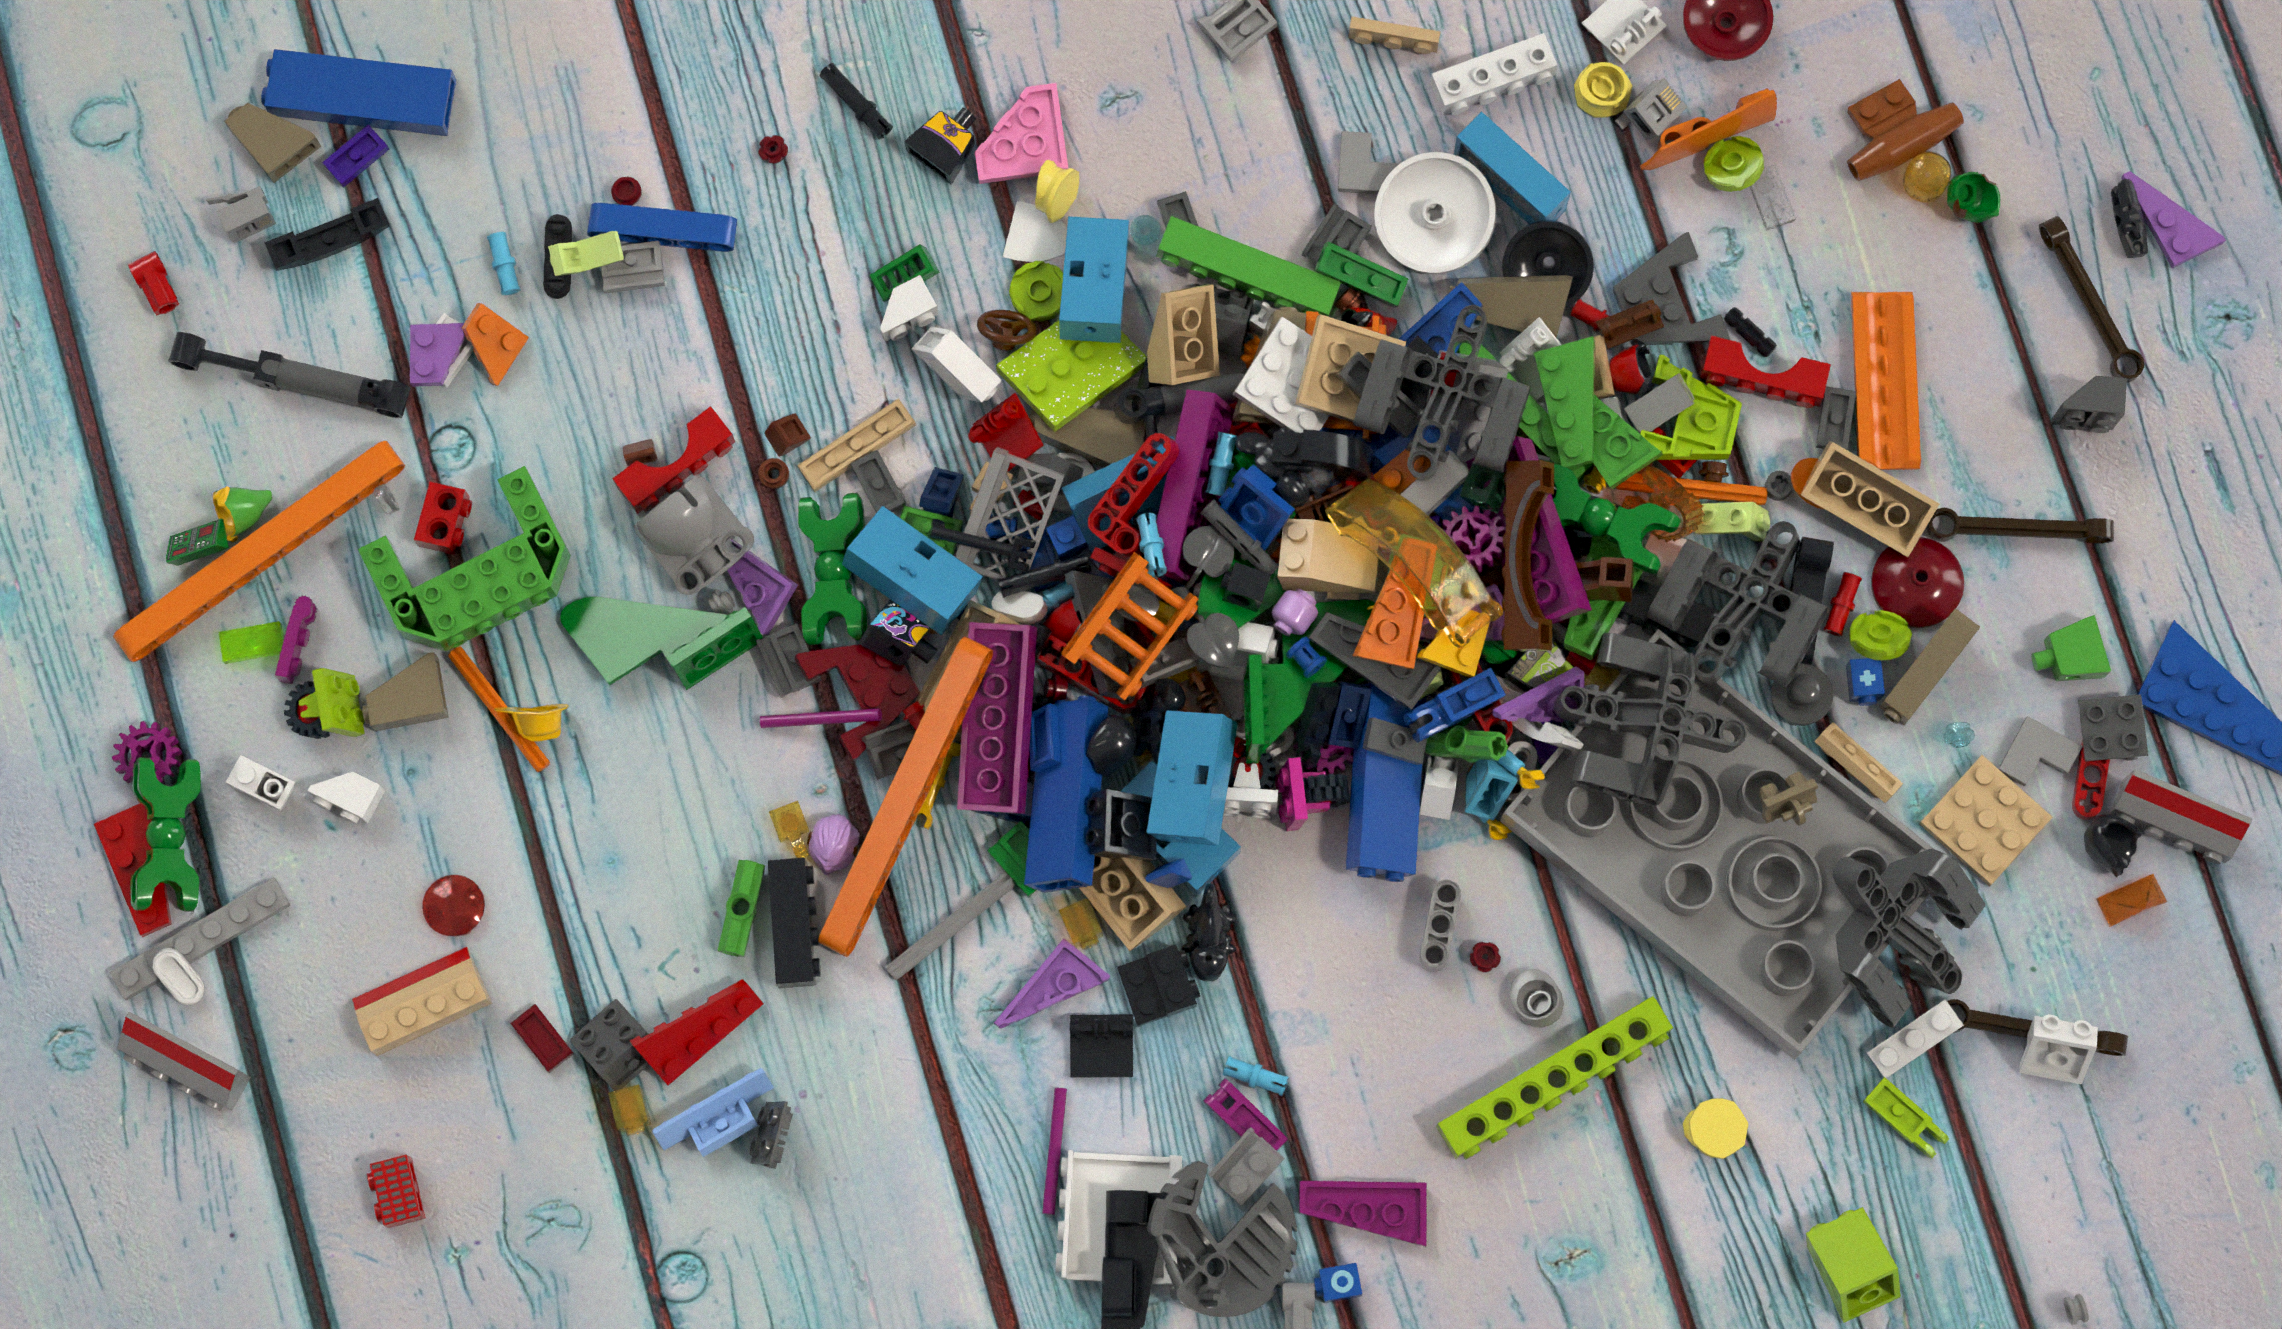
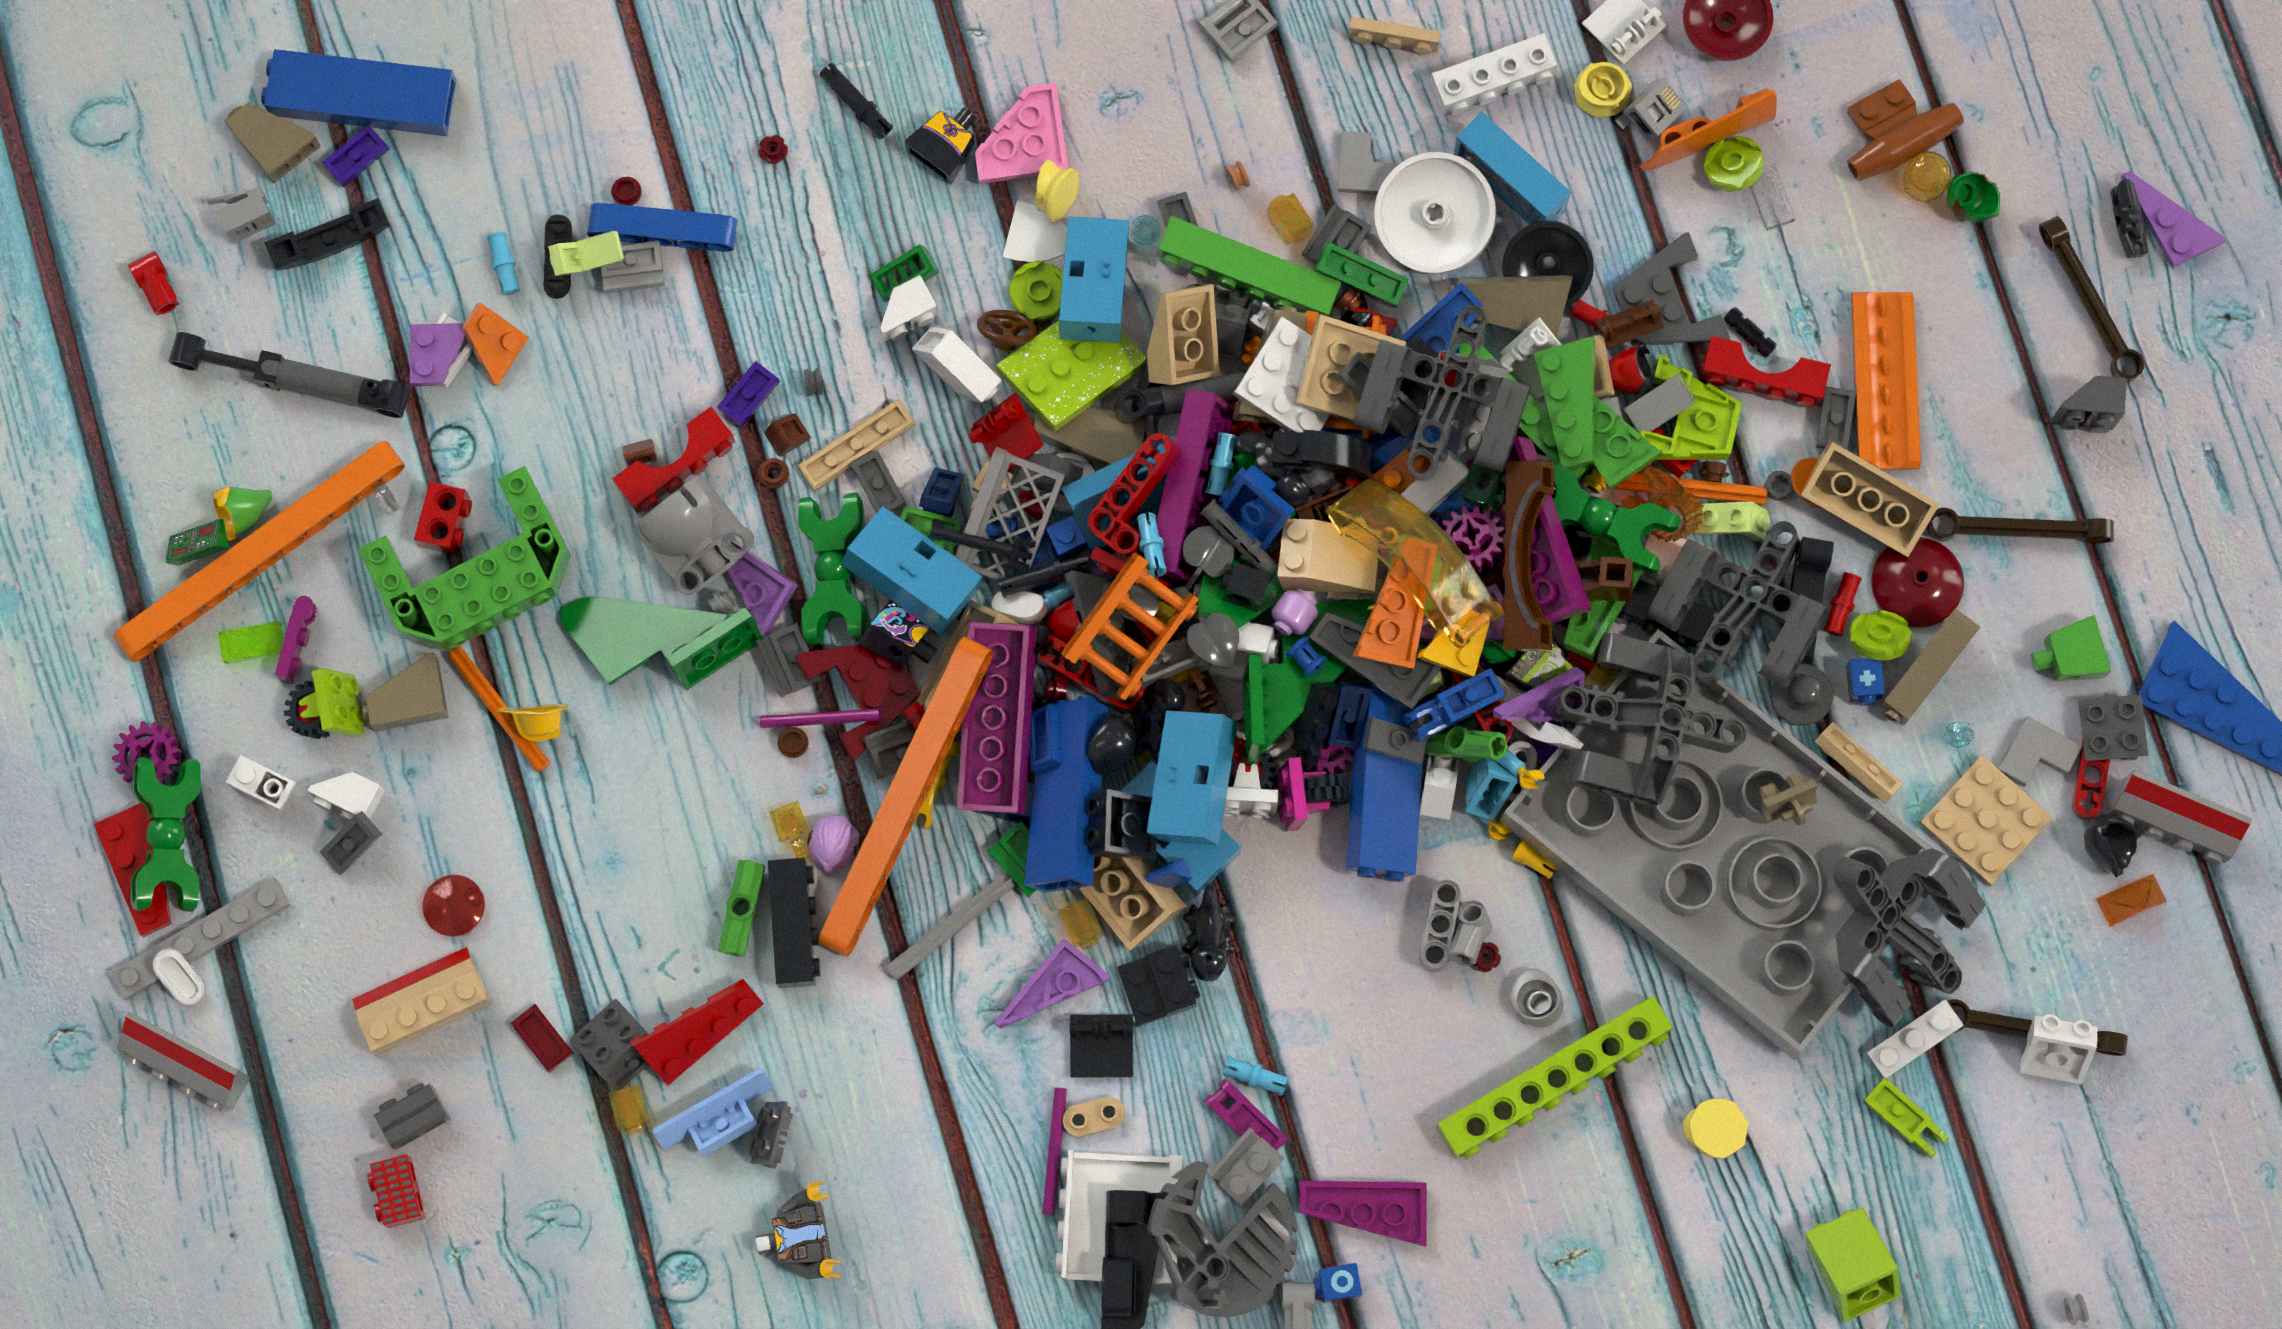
(351, 843): none -> dark grey plate
(411, 1116): none -> dark grey brick
(748, 394): none -> dark purple plate
(793, 742): none -> reddish brown plate
(801, 1236): none -> torso
(813, 382): none -> dark grey bush
(1094, 1119): none -> tan plate
(1237, 175): none -> nougat bush
(1289, 218): none -> clear yellow brick
(1470, 933): none -> light grey piece
(1528, 856): none -> yellow pin

